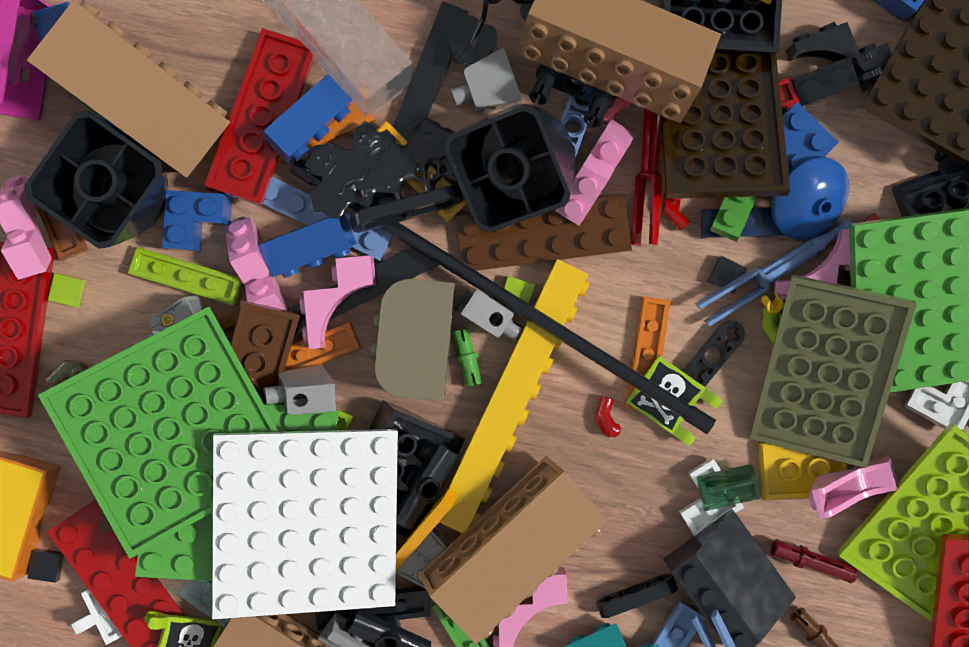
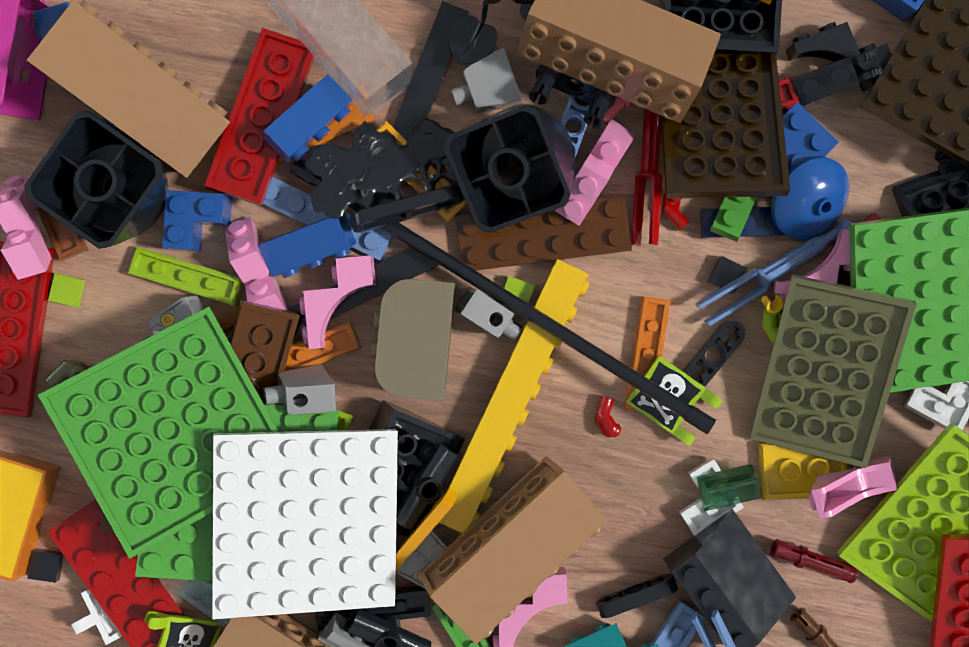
(467, 357): bright green pin -> none

